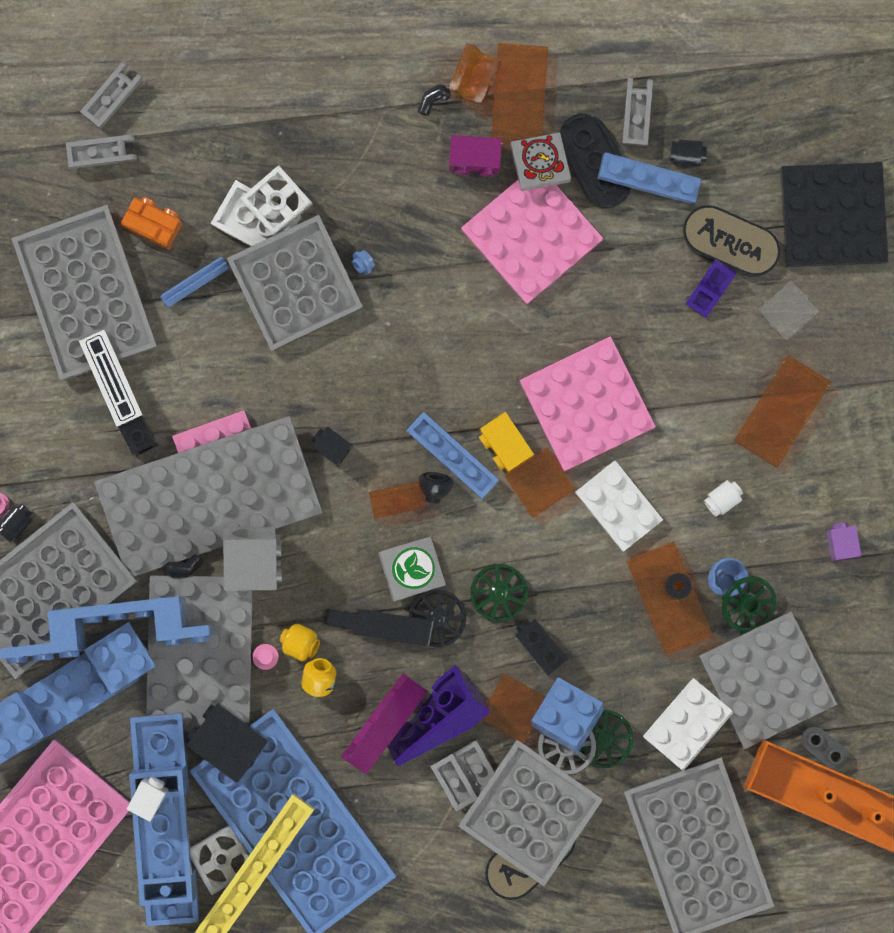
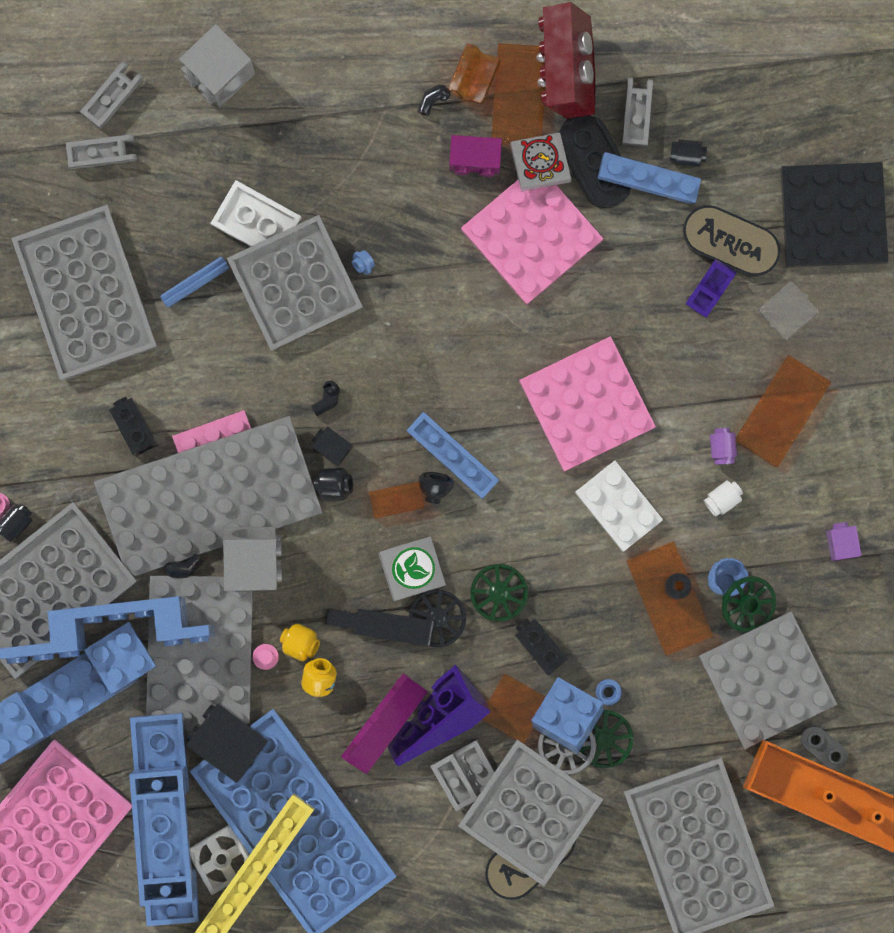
(110, 378): white sticker -> none
(148, 798): white brick -> none
(152, 223): orange brick -> none
(216, 66): none -> light grey brick
(276, 175): white piece -> none
(329, 398): none -> black arm
(334, 484): none -> black head
(505, 442): yellow brick -> none
(539, 482): clear orange tile -> none
(568, 61): none -> dark red piece
(616, 692): none -> medium blue plate
(688, 724): white plate -> none
(723, 446): none -> medium lavender brick

